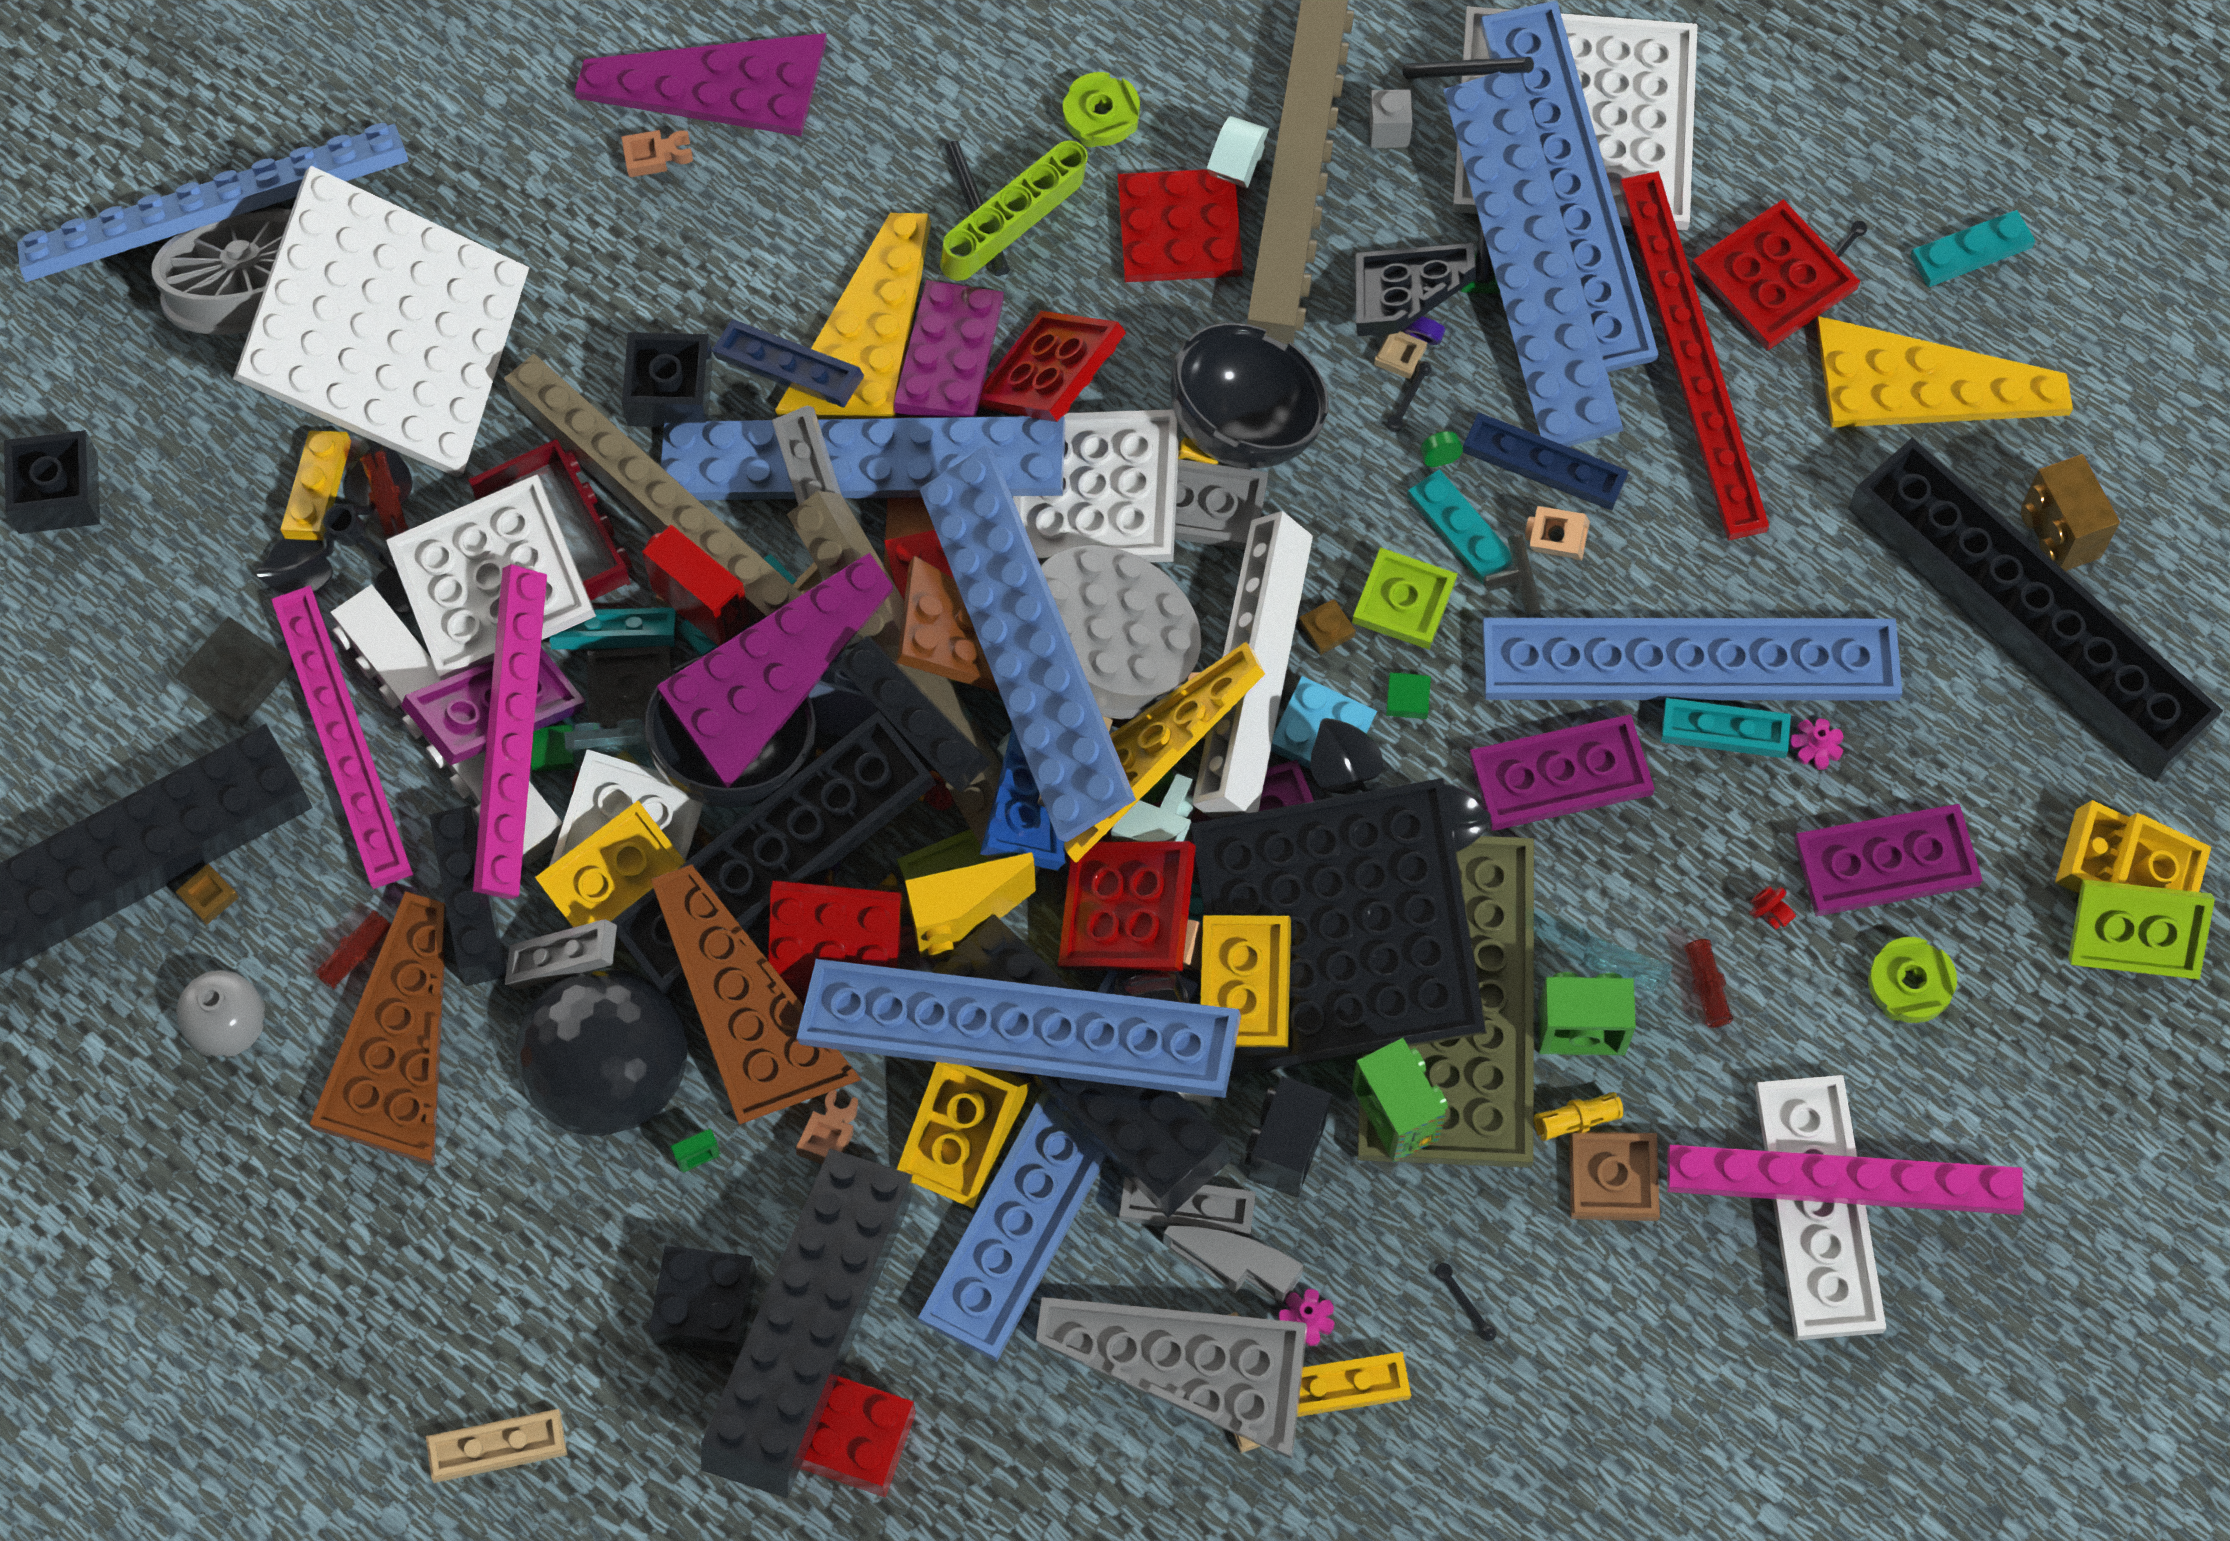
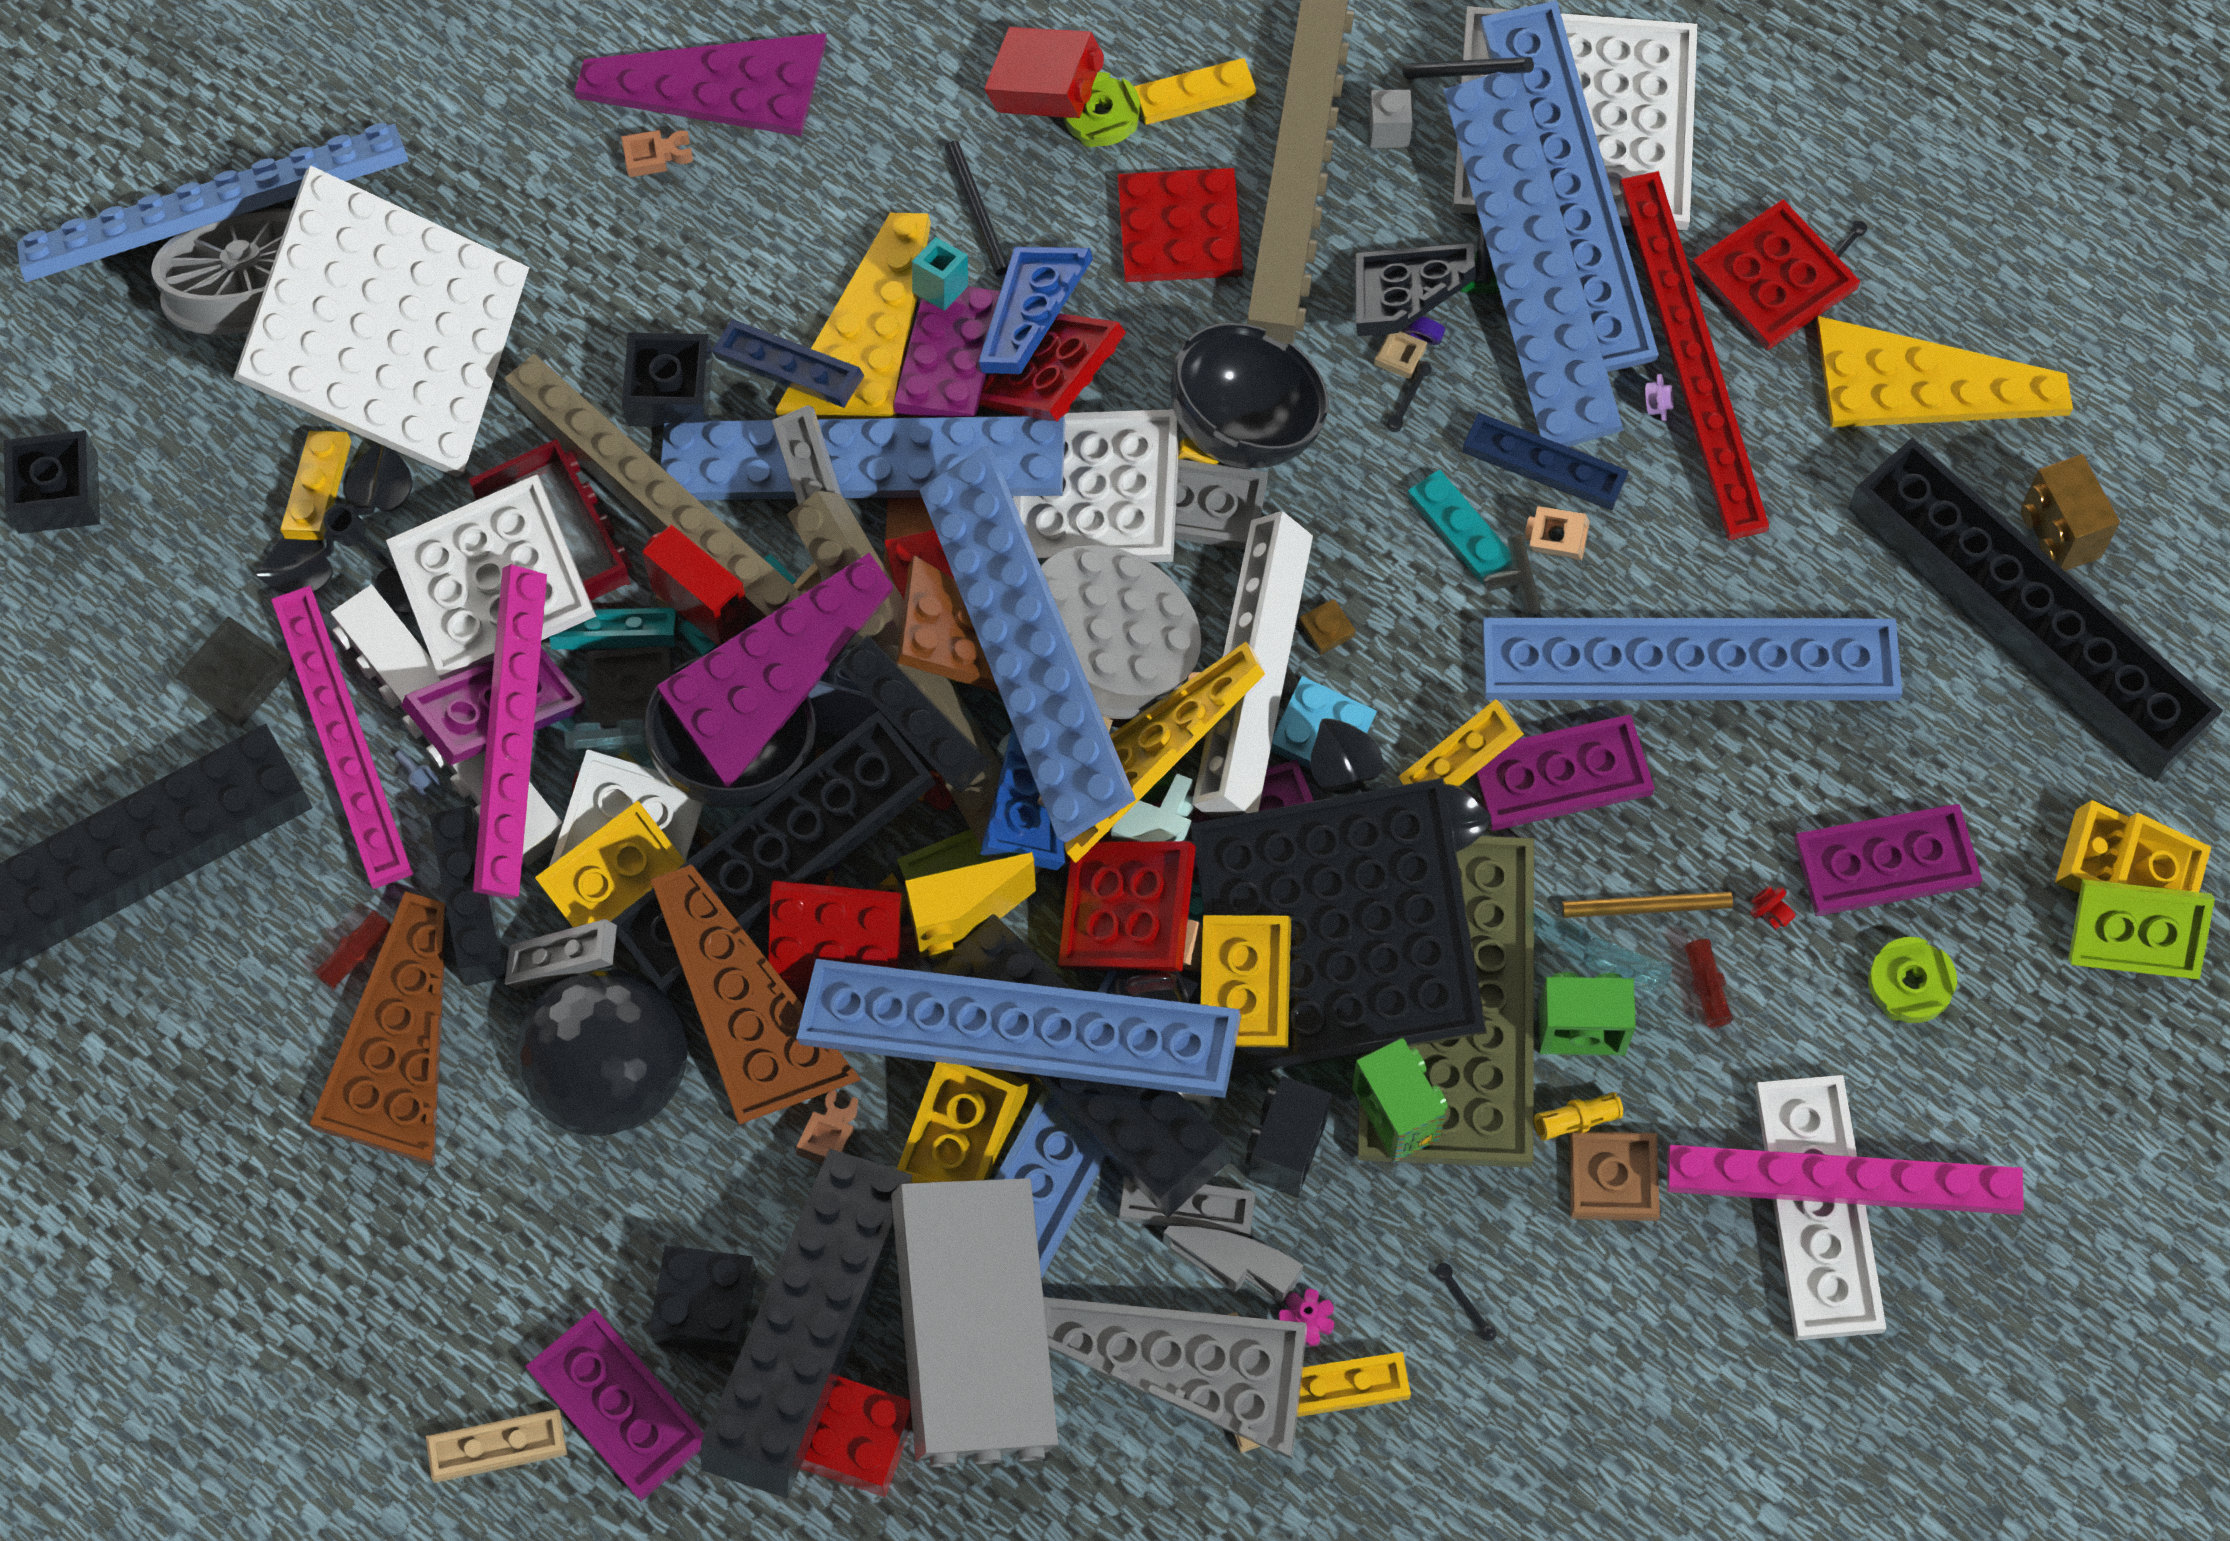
(207, 894): pearl gold plate -> none
(220, 1013): light grey cylinder -> none
(384, 493): clear red pin -> none
(419, 776): none -> sand blue hand
(550, 750): green tile -> none
(617, 1404): none -> magenta plate
(695, 1150): green tile -> none
(939, 273): none -> teal brick
(974, 1321): none -> light grey brick
(1008, 225): lime beam -> none
(1029, 302): none -> blue wing
(1044, 72): none -> red brick
(1195, 91): none -> yellow plate
(1238, 151): light aqua brick -> none
(1404, 598): lime plate -> none
(1408, 695): green tile -> none
(1441, 449): green tile -> none
(1467, 748): none -> yellow plate
(1647, 904): none -> pearl gold bar
(1659, 397): none -> lavender plate
(1725, 728): teal plate -> none
(1817, 743): dark pink plant -> none
(1972, 248): teal plate -> none

